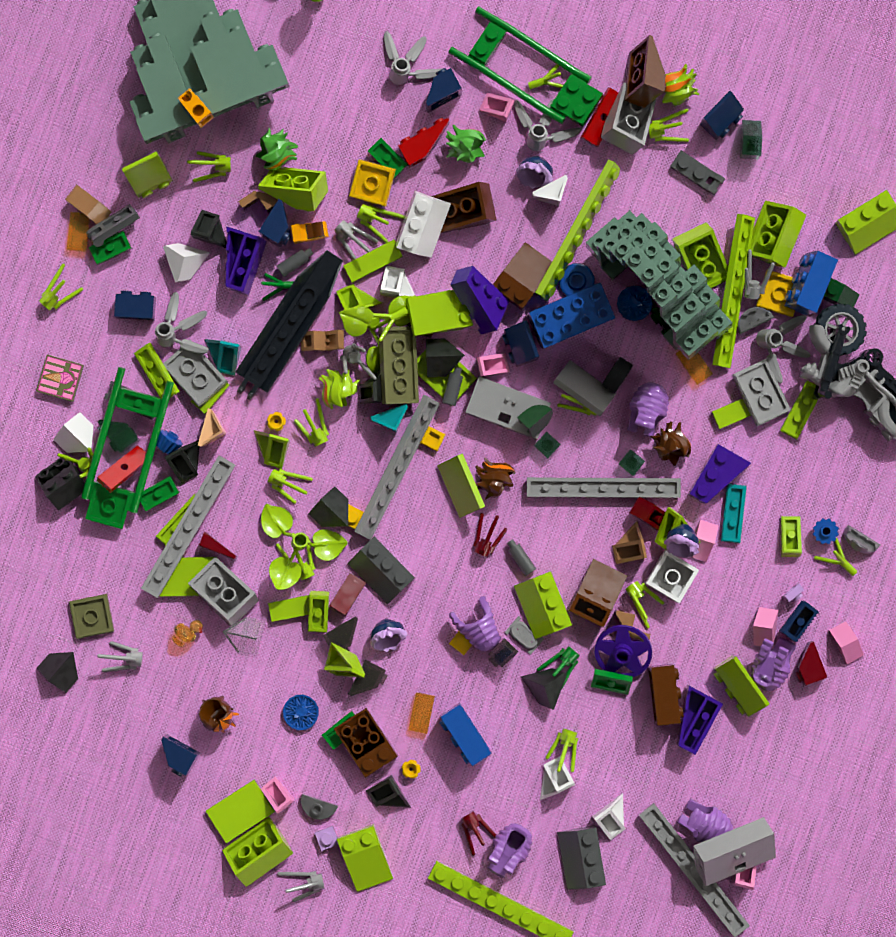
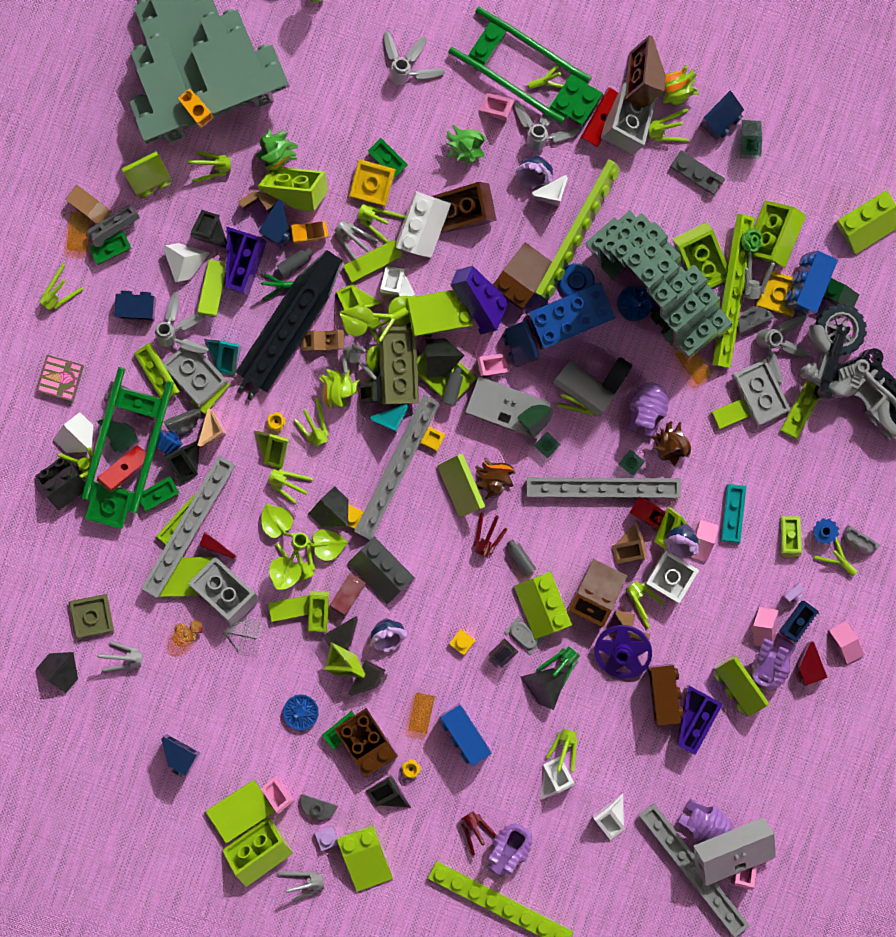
(184, 422): none -> flat silver plate
(212, 288): none -> lime tile
(216, 714): reddish brown hair -> none
(419, 147): red slope -> none
(443, 89): dark blue slope -> none
(482, 633): medium lavender hair -> none
(581, 858): dark grey slope -> none
(611, 681): green plate -> none
(717, 473): dark purple wedge -> none
(751, 240): none -> bright green plate

